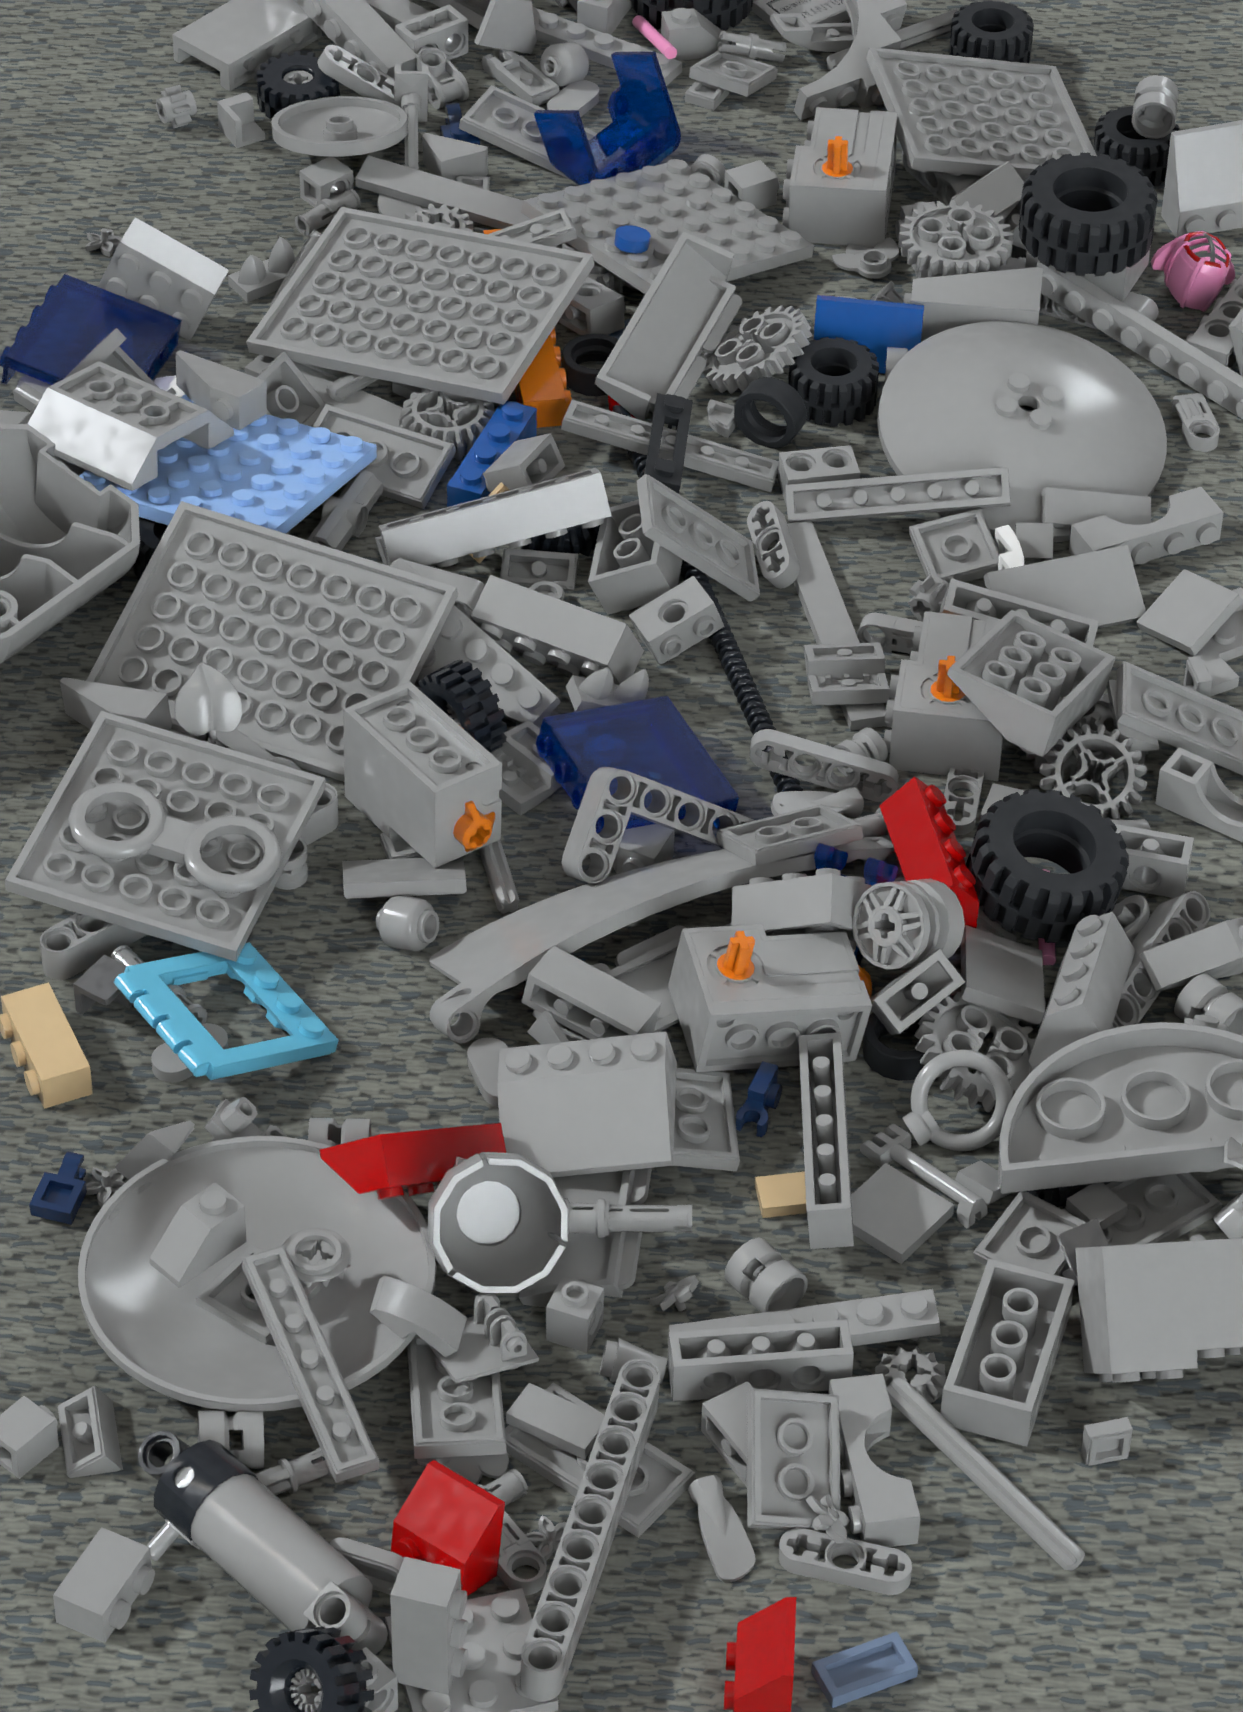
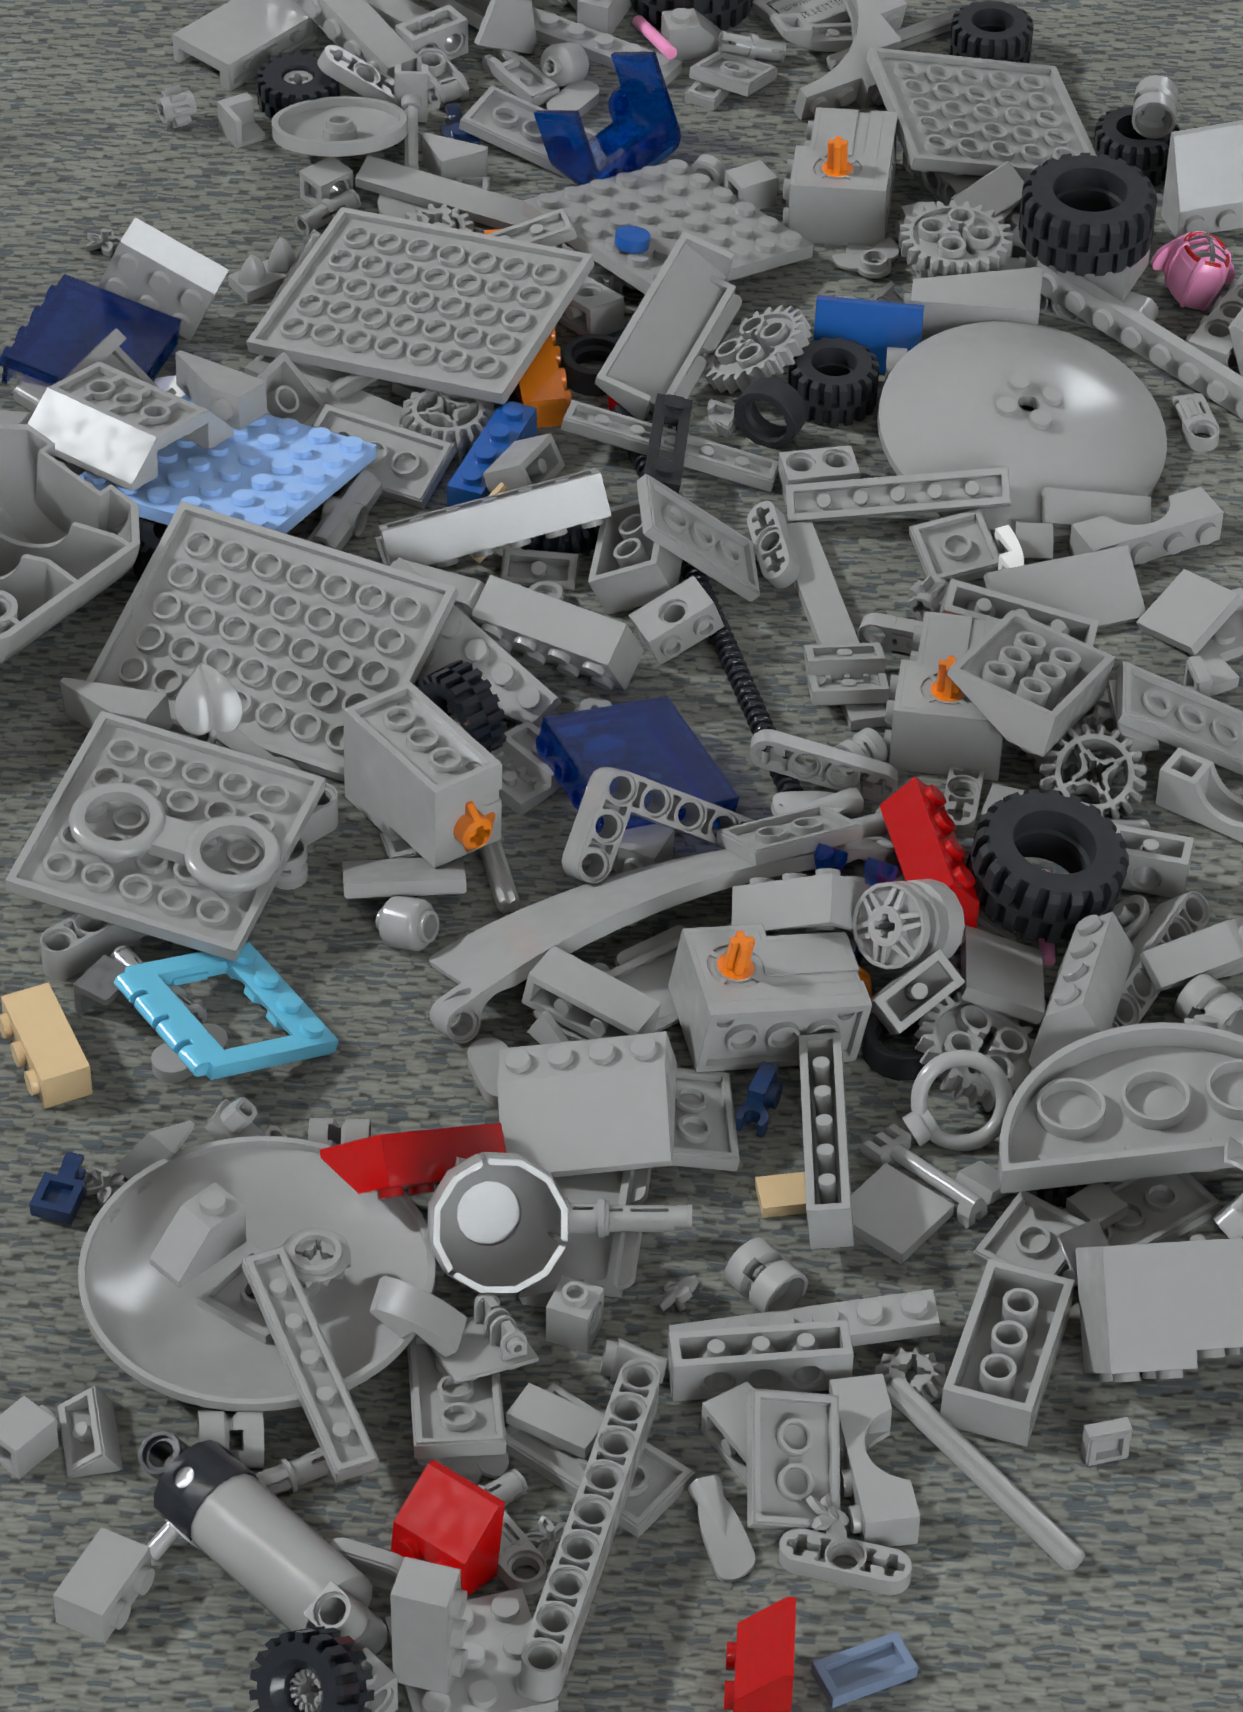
(599, 691): light grey tile -> none

